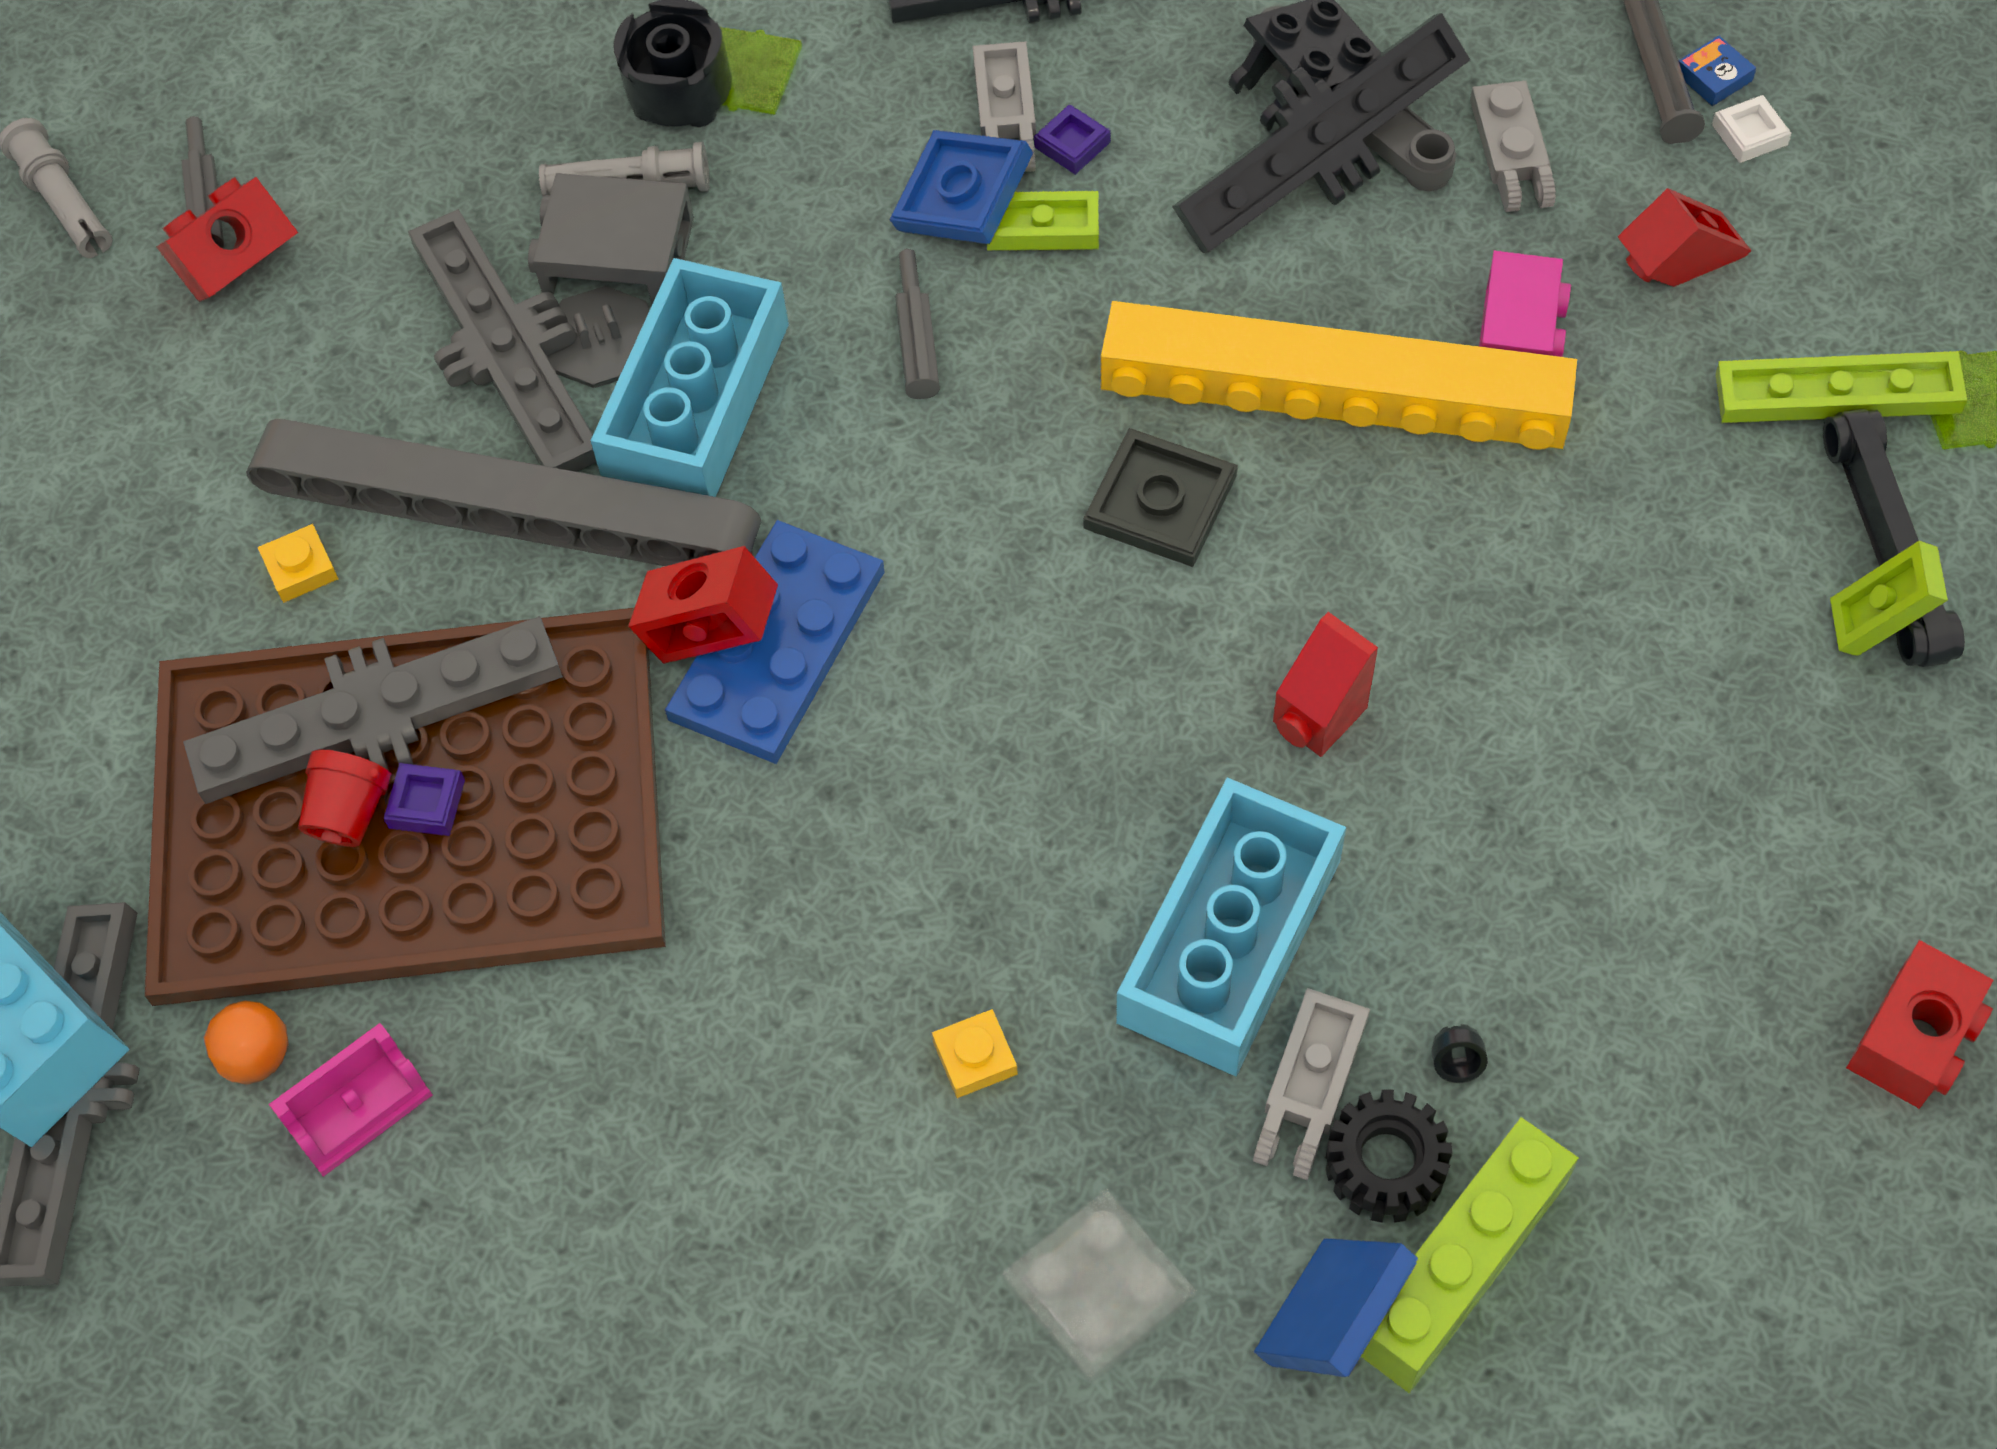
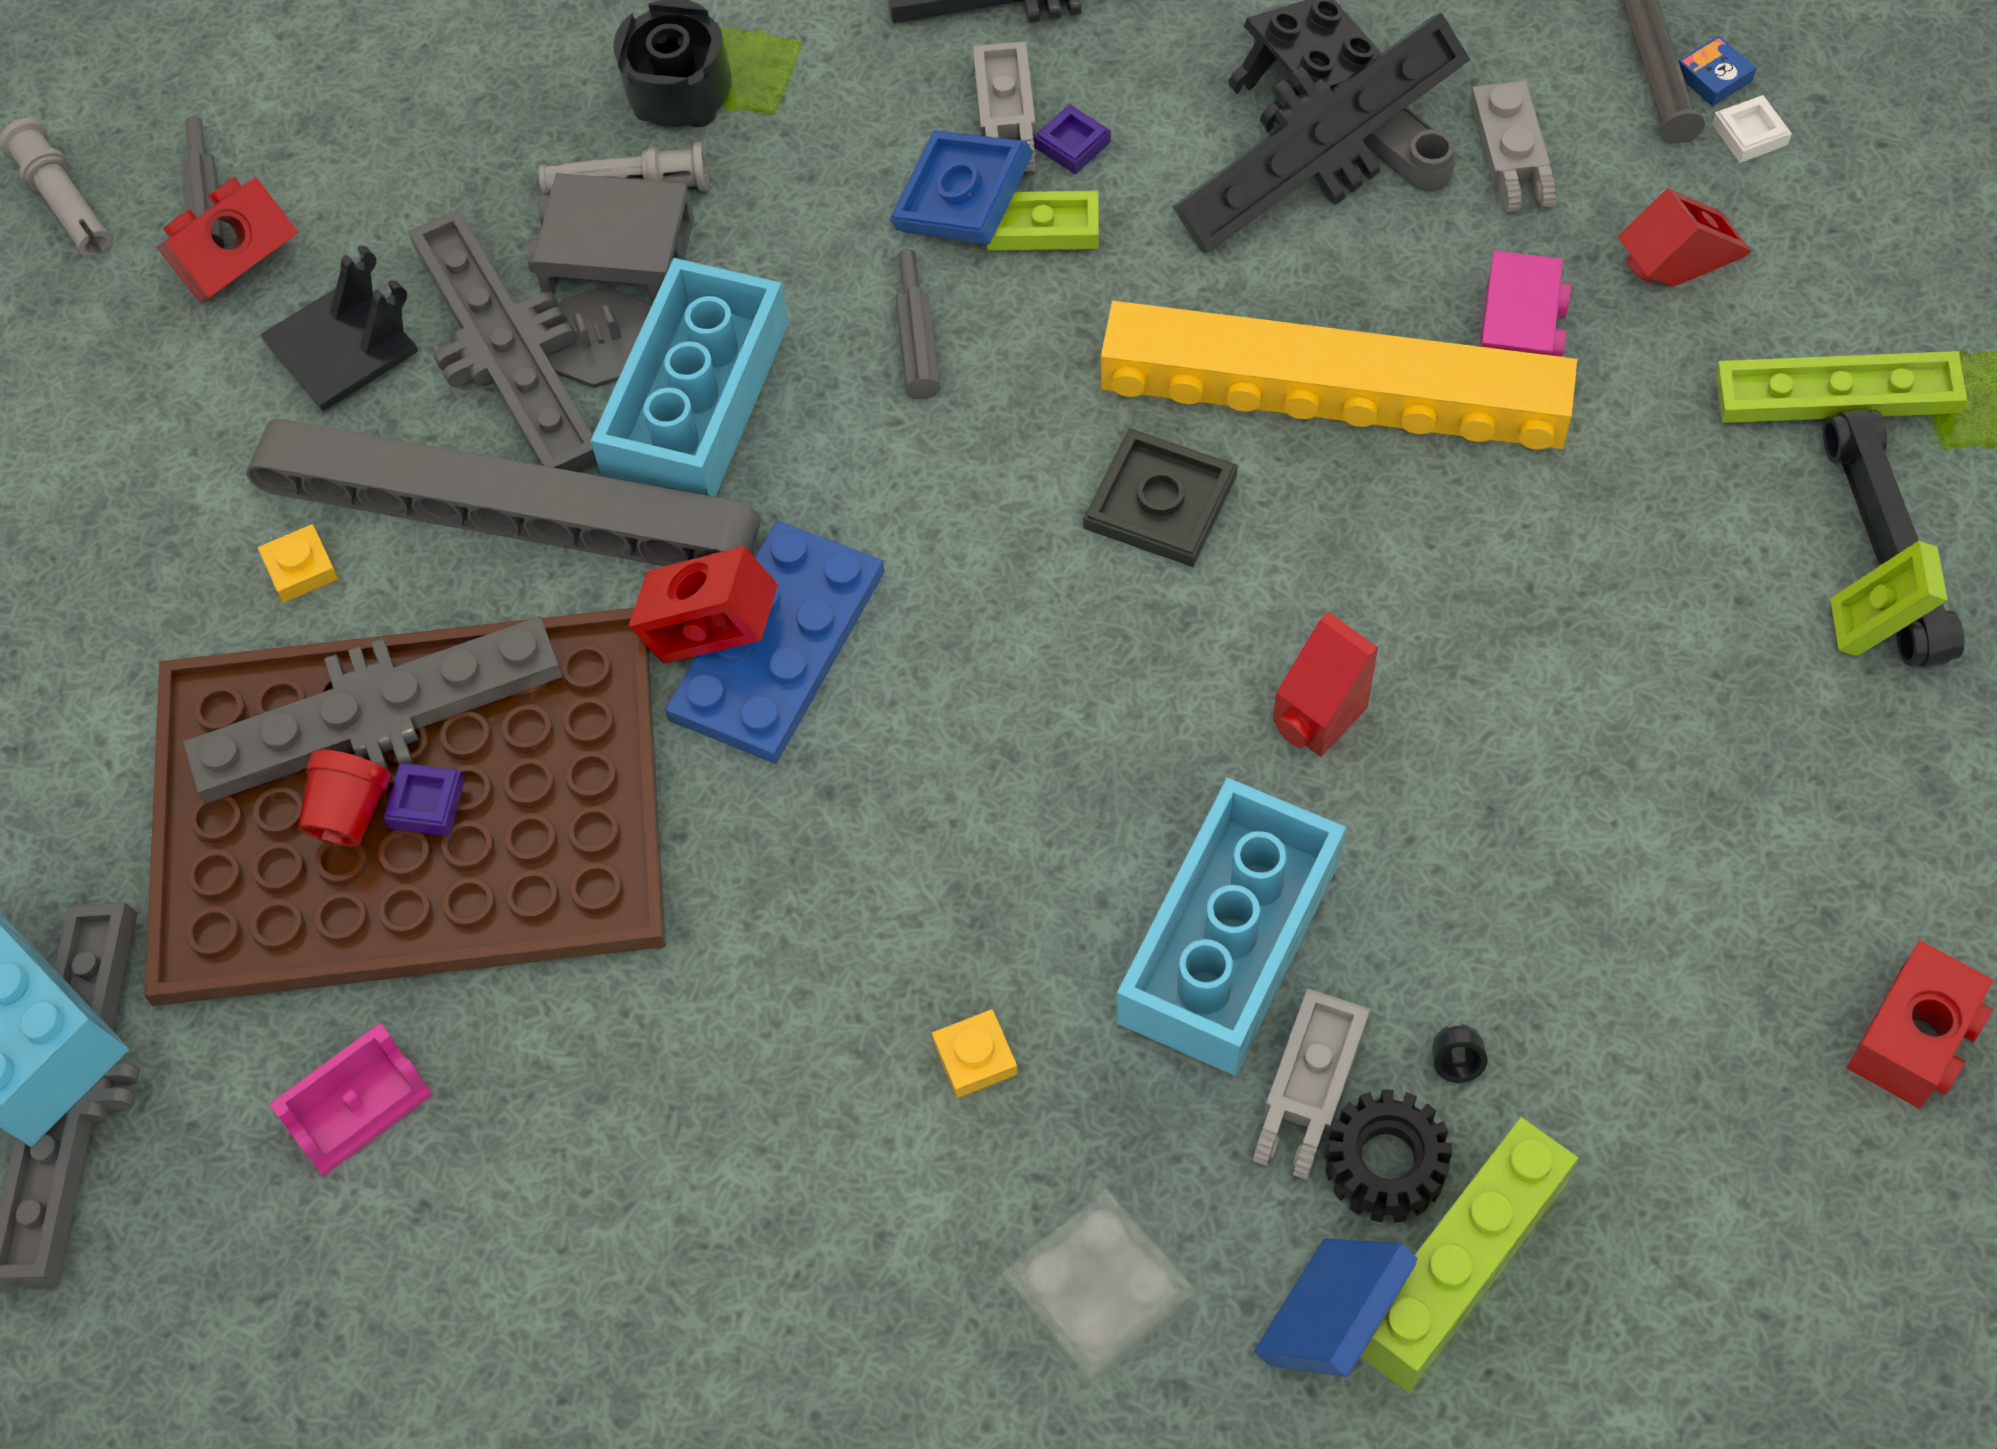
(246, 1042): orange piece -> none
(343, 335): none -> black plate

